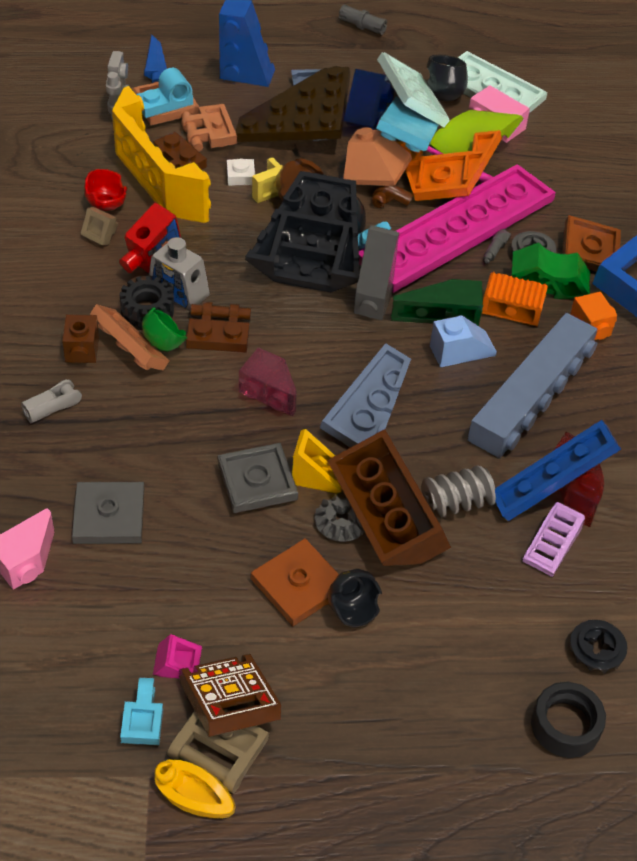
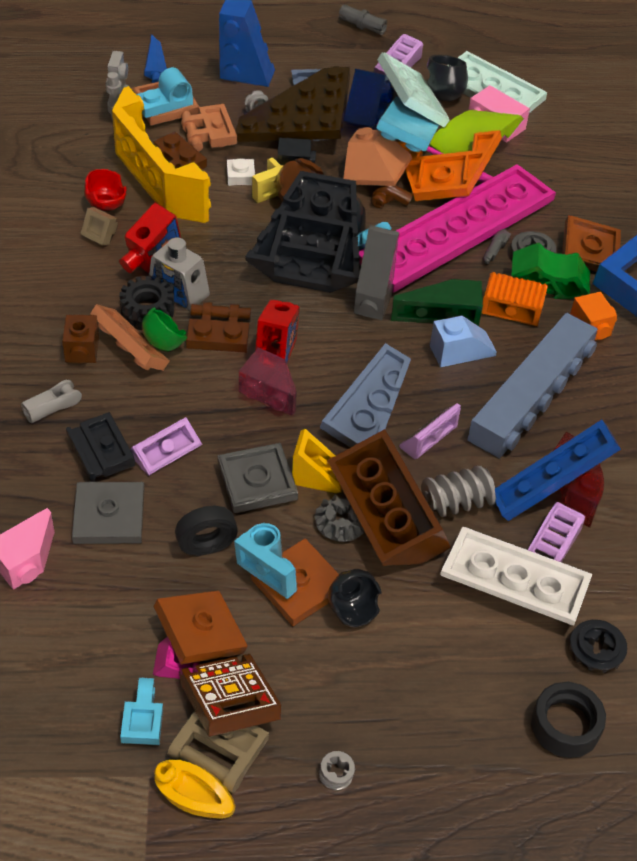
(100, 446): none -> black plate
(165, 446): none -> lavender slope
(200, 627): none -> dark orange plate
(206, 518): none -> black tyre
(255, 96): none -> light grey plate
(261, 555): none -> medium azure plate
(279, 323): none -> red torso
(292, 149): none -> black brick
(330, 779): none -> light grey bush
(406, 50): none -> lavender slope
(431, 432): none -> lavender slope
(517, 575): none -> white slope

